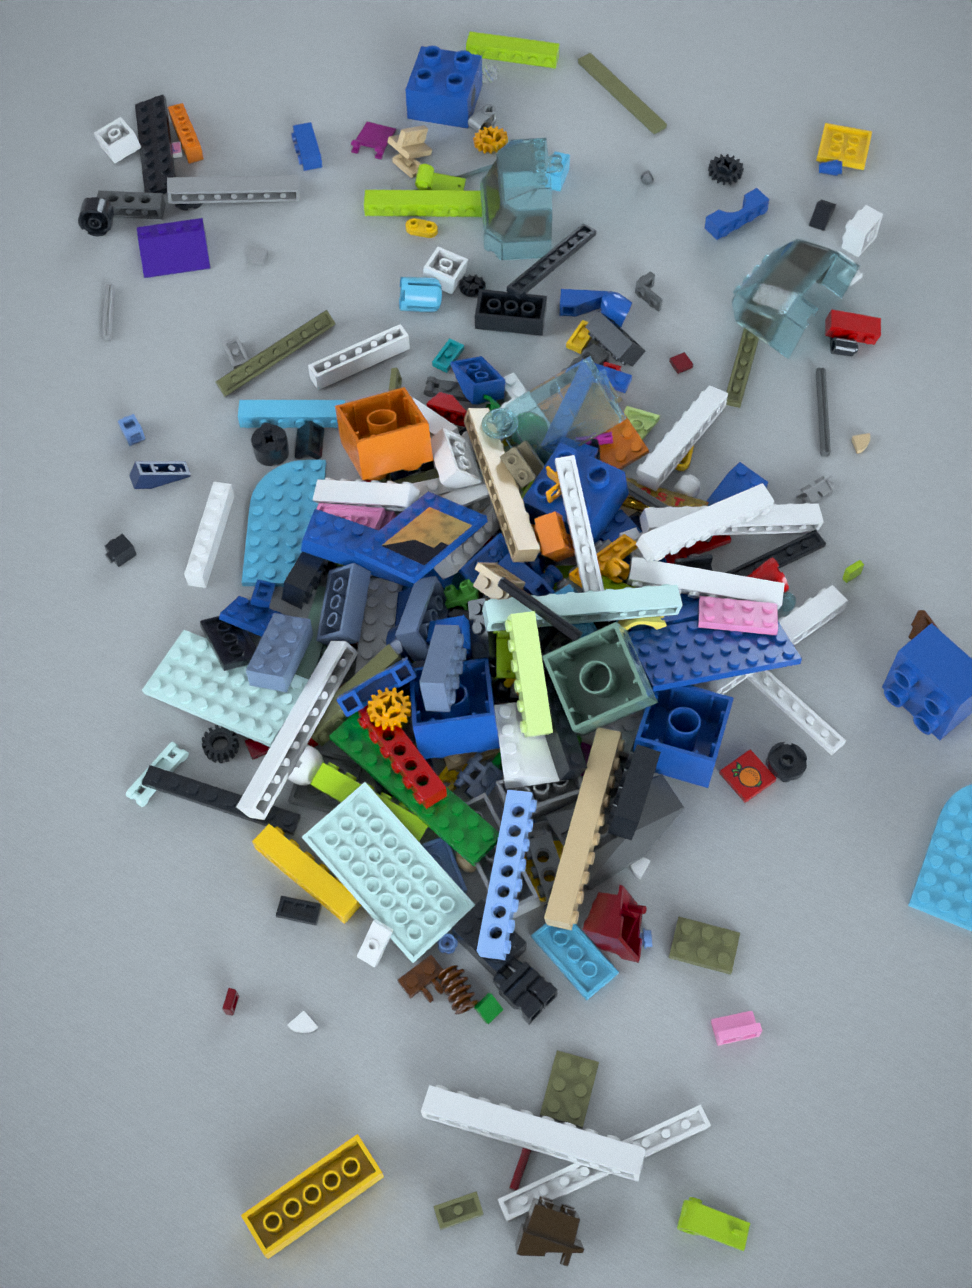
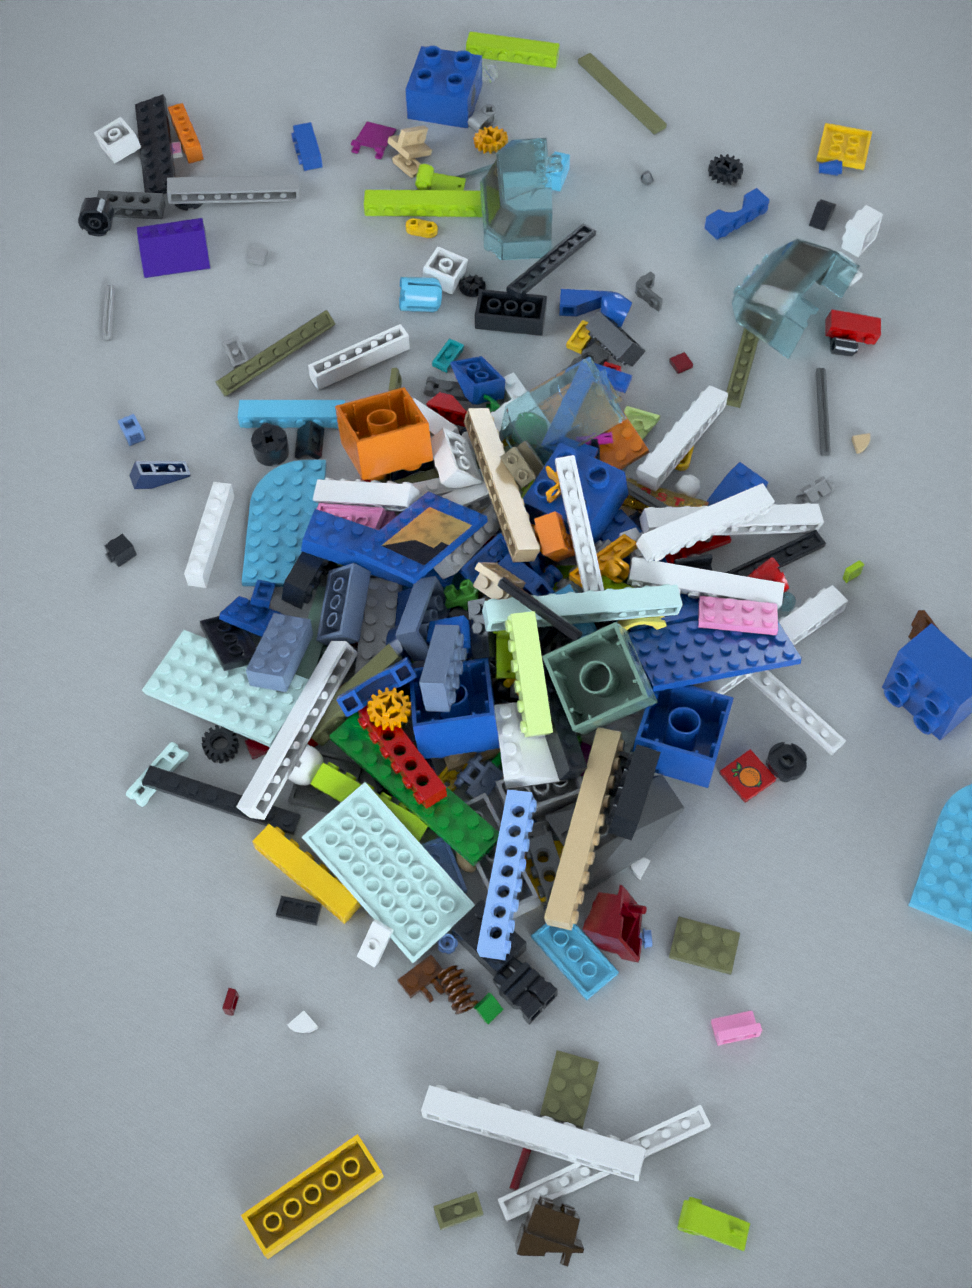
(499, 419): clear light blue piece -> none

